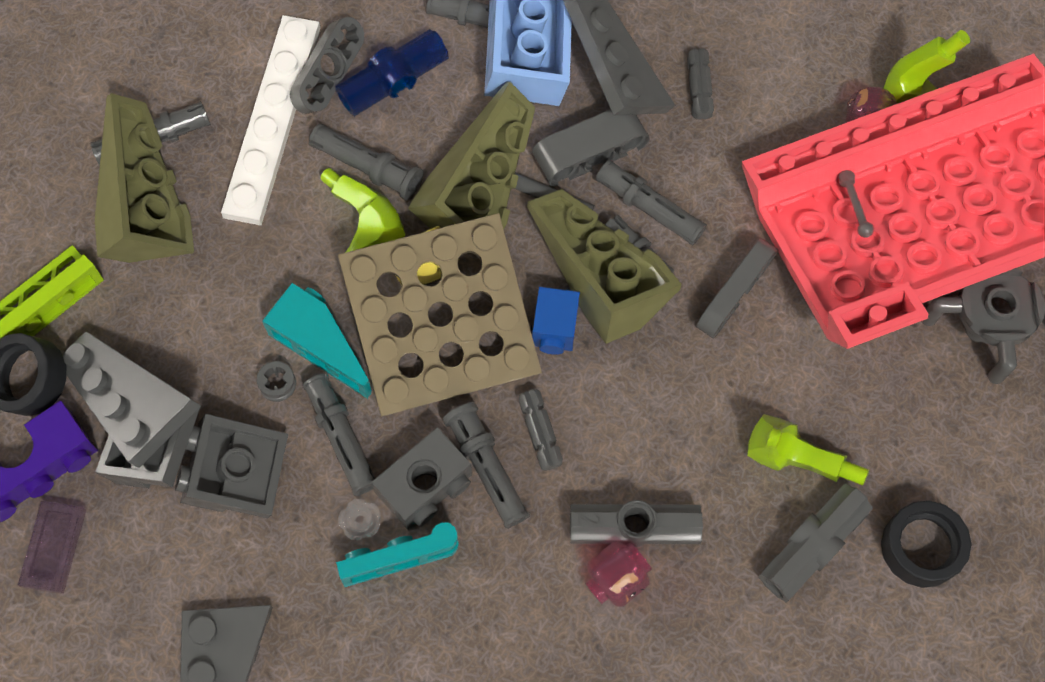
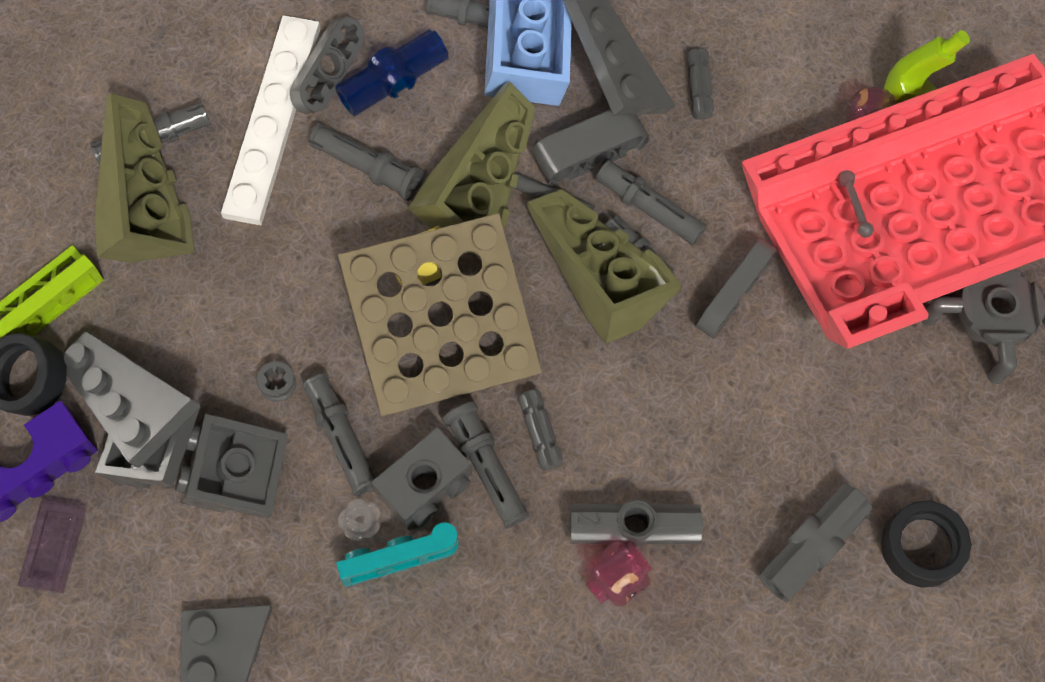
(308, 328): teal slope -> none
(377, 216): lime animal -> none
(555, 320): blue brick -> none
(778, 445): lime animal -> none

